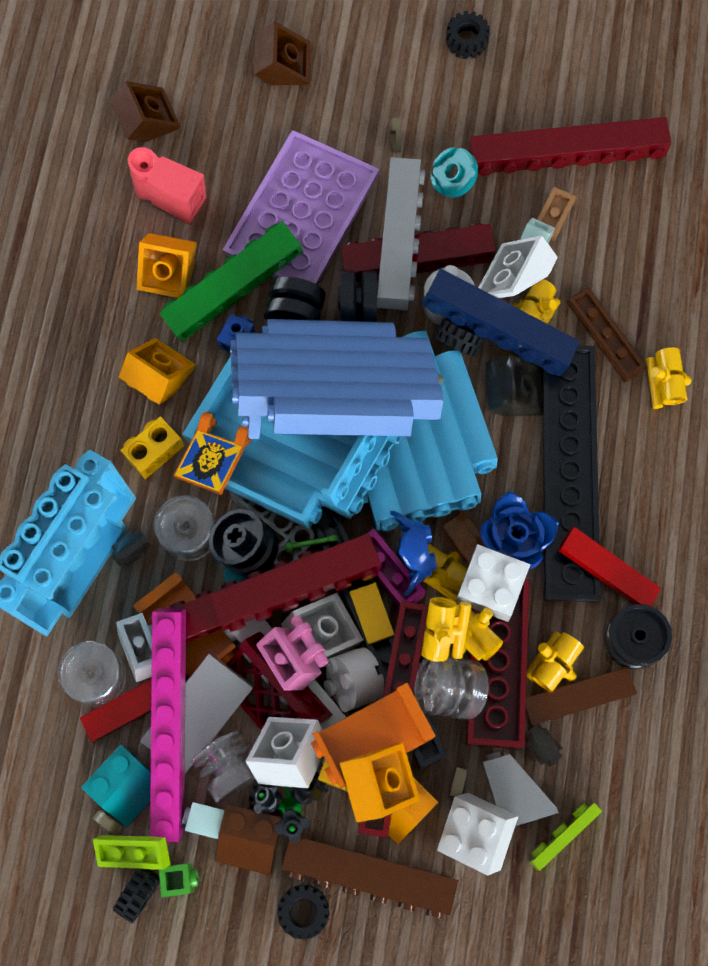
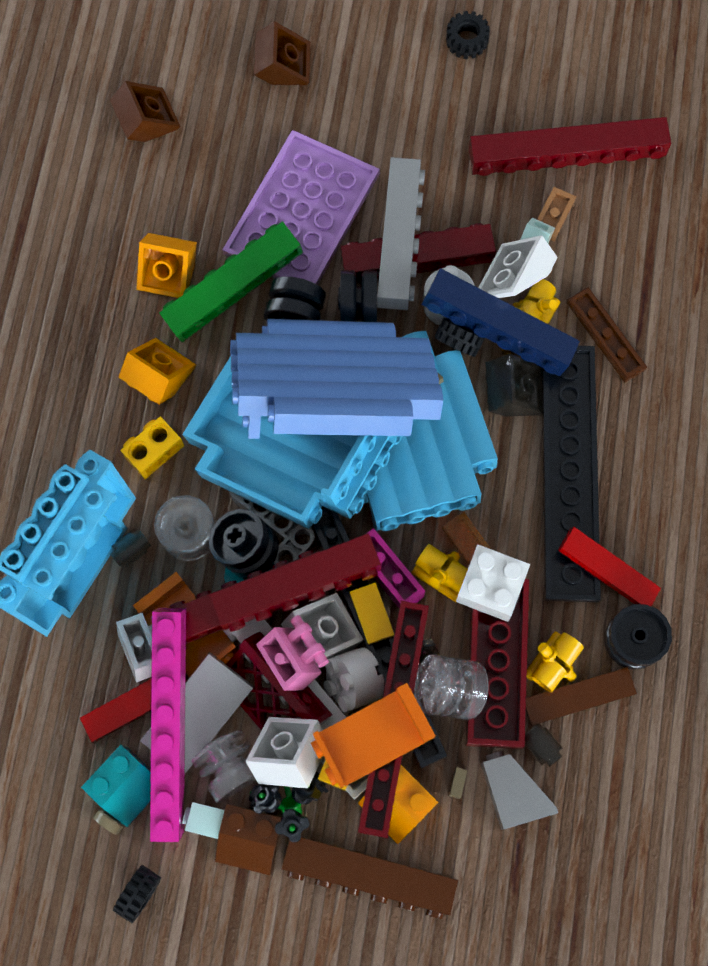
(76, 670): clear wheel -> none
(131, 852): lime plate -> none
(167, 184): coral piece -> none
(178, 880): bright green brick -> none
(210, 458): flag -> none
(234, 325): blue brick -> none
(285, 915): black tyre -> none
(290, 546): bright green hinge -> none
(379, 782): light orange slope -> none
(396, 134): dark tan tile -> none
(414, 550): blue brick -> none
(445, 629): yellow pin -> none
(464, 178): teal tile -> none
(477, 833): white brick -> none
(480, 638): yellow pin -> none
(512, 515): blue brick -> none
(564, 835): lime plate -> none
(667, 378): yellow pin -> none

